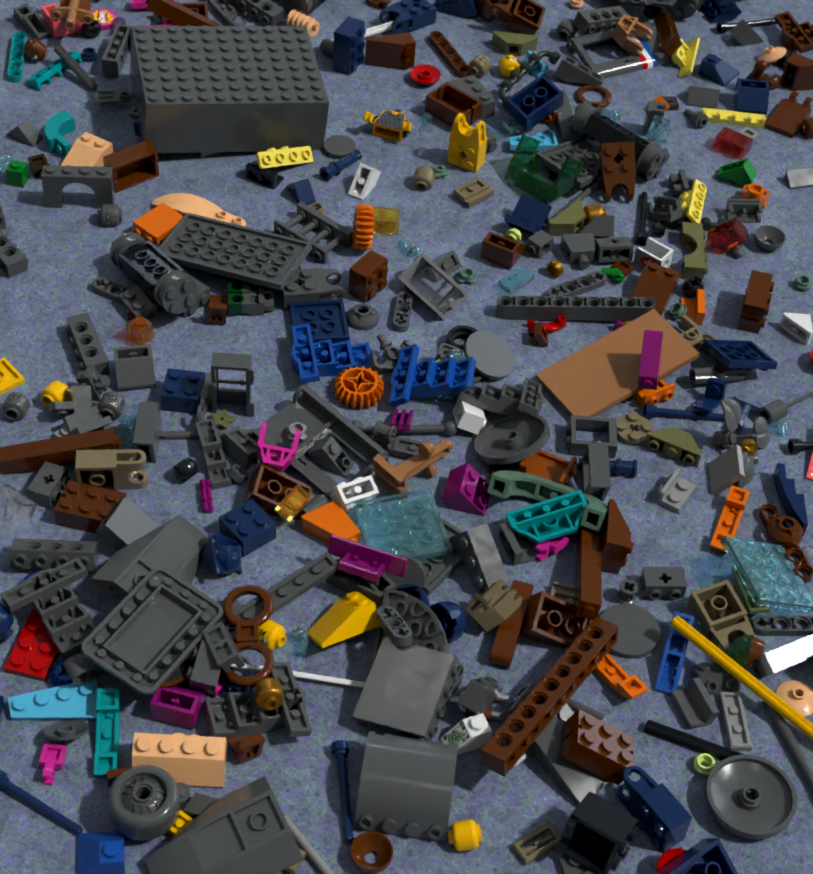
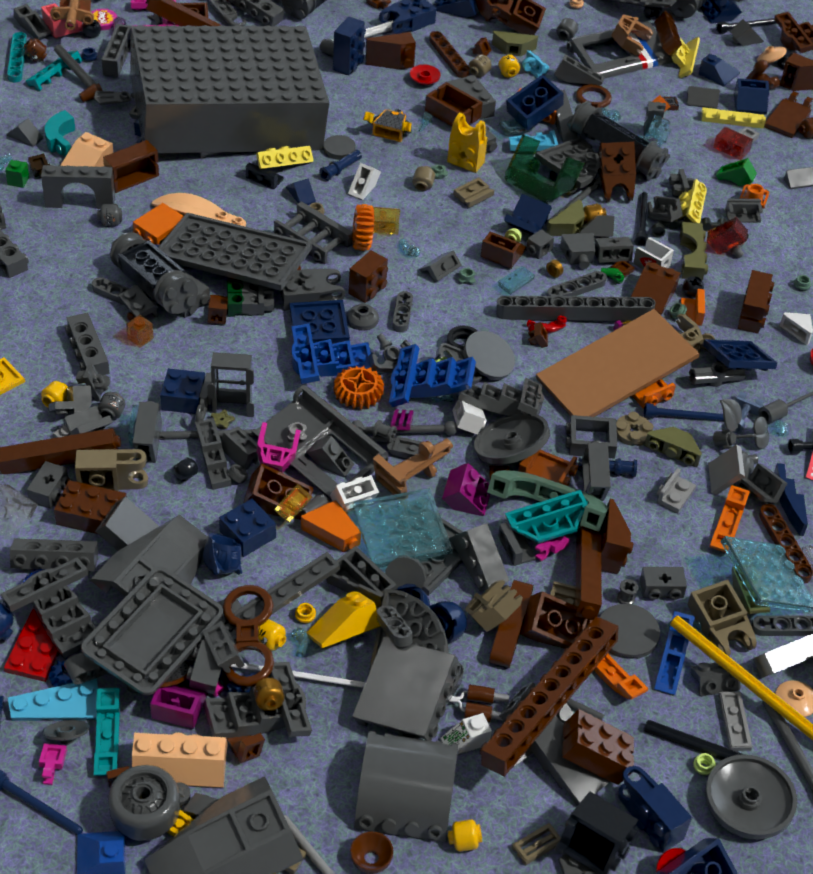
(15, 406): dark grey head -> none
(89, 93): none -> reddish brown cone
(134, 367): dark grey slope -> none
(206, 496): magenta axle -> none
(298, 19): light nougat piece -> none
(305, 608): none -> yellow plate
(340, 750): dark blue piece -> none
(365, 560): magenta bracket -> none
(433, 286): door -> none
(457, 354): clear light blue piece -> none
(480, 694): dark grey slope -> none
(482, 47): none -> reddish brown tile
(525, 68): pearl dark grey bar -> none
(598, 19): dark grey brick -> none
(650, 359): magenta slope -> none
(695, 704): dark grey panel -> none
(699, 119): dark grey cone -> none
(713, 394): dark blue bracket -> none
(746, 649): clear green piece -> none
(749, 446): pearl gold tile -> none
(765, 484): none -> dark grey bracket
(769, 234): dark grey piece -> none
(784, 536): reddish brown piece -> none

